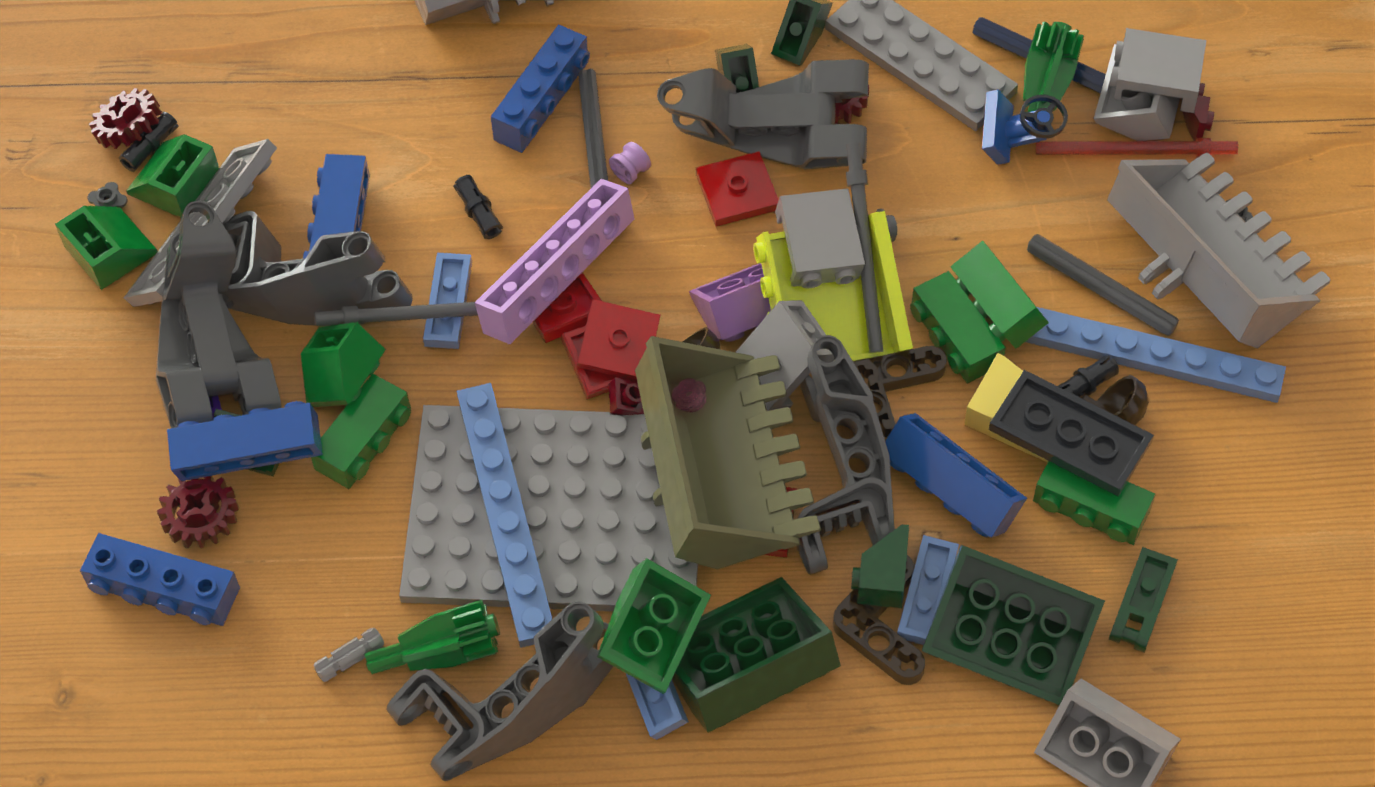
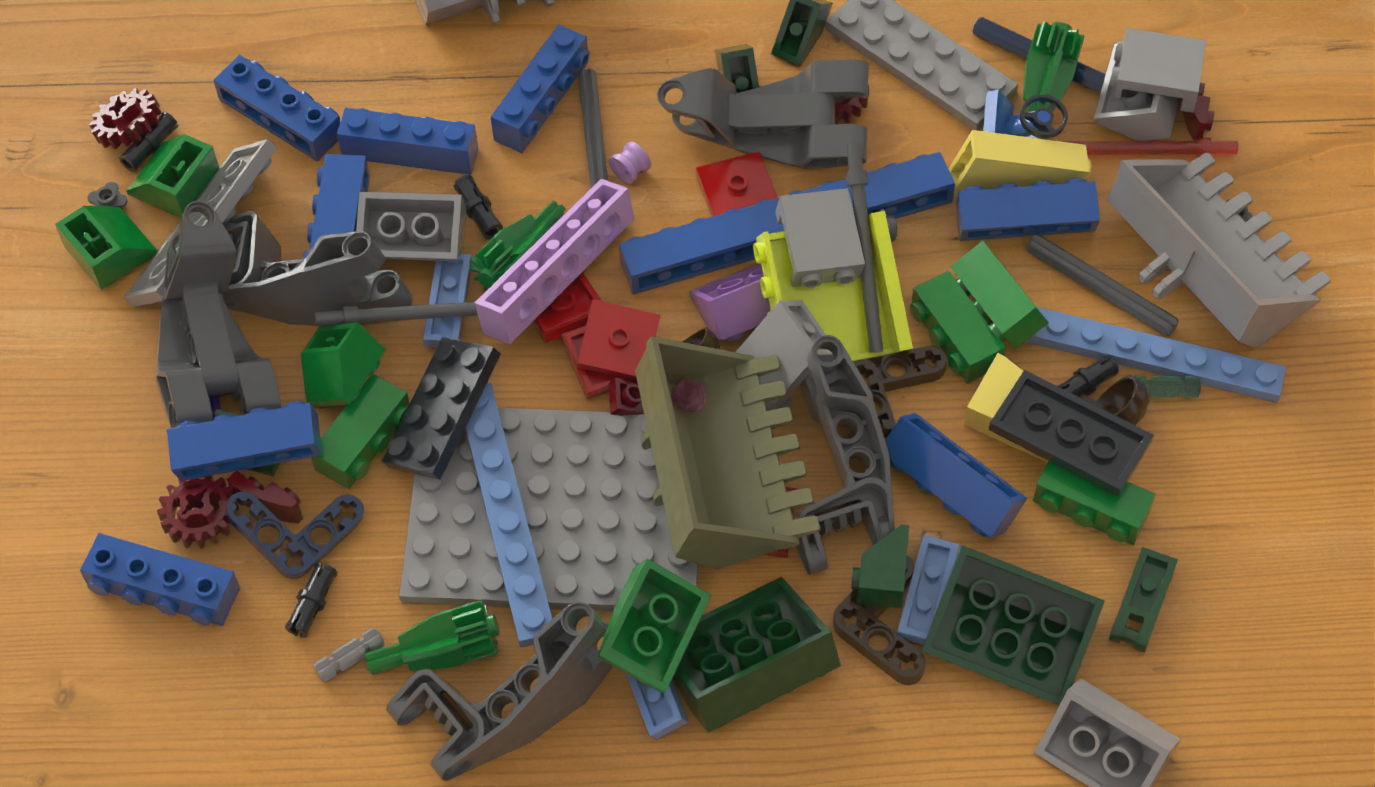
(278, 107): none -> blue brick
(279, 501): none -> dark red slope
(298, 544): none -> dark blue beam
(311, 600): none -> black pin
(408, 140): none -> blue brick
(414, 224): none -> light grey slope
(441, 408): none -> black plate
(512, 243): none -> green piece
(730, 237): none -> blue brick
(1001, 159): none -> light yellow slope
(1027, 210): none -> blue brick
(1171, 386): none -> clear green axle

